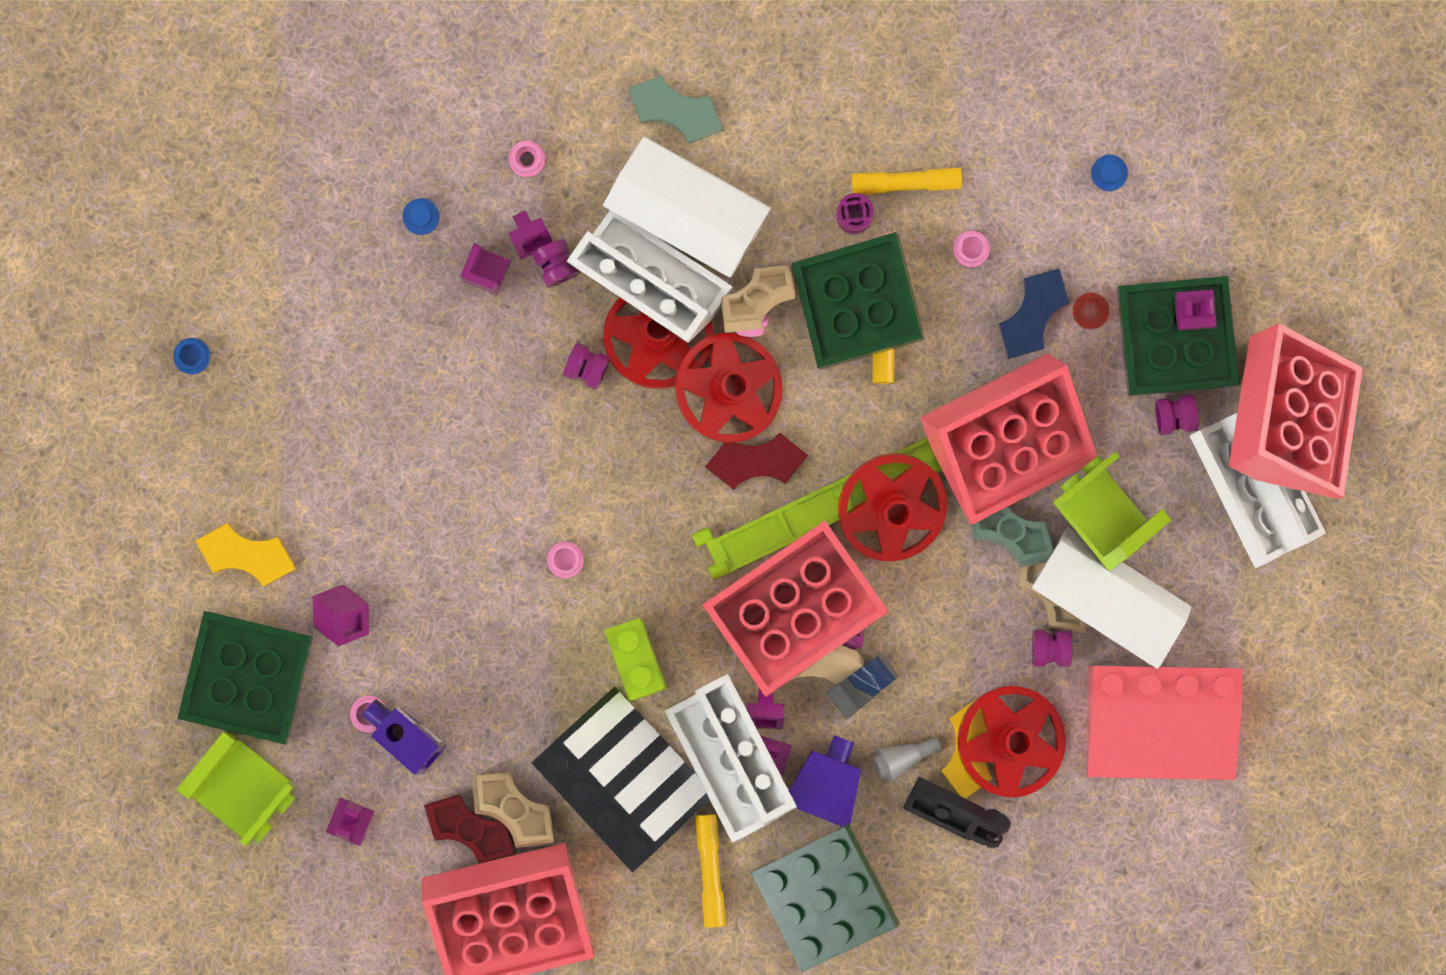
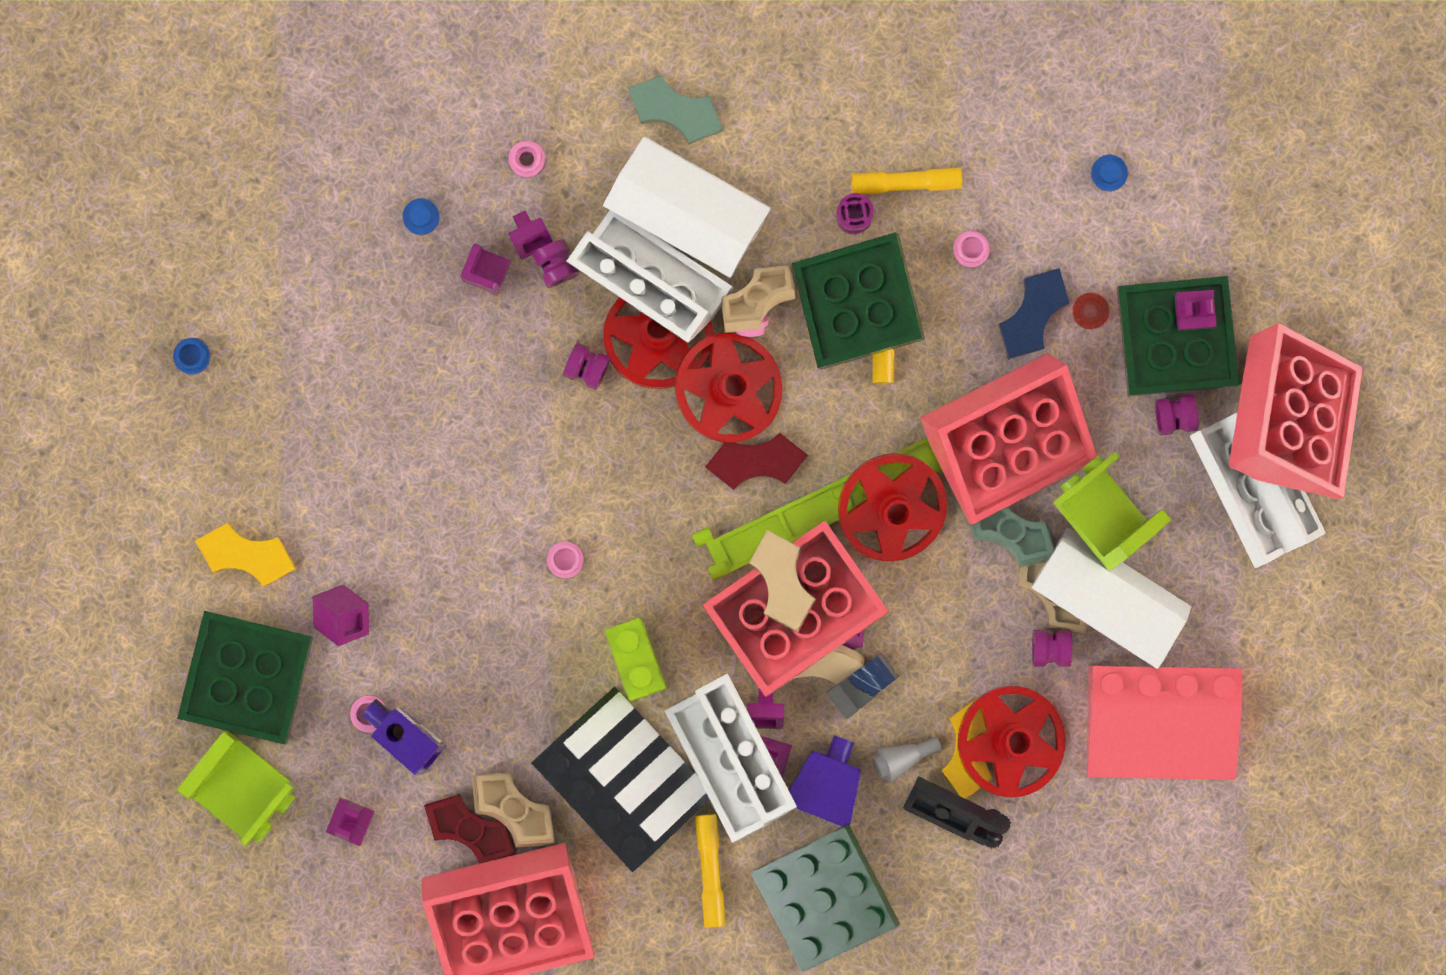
(787, 598): none -> tan tile

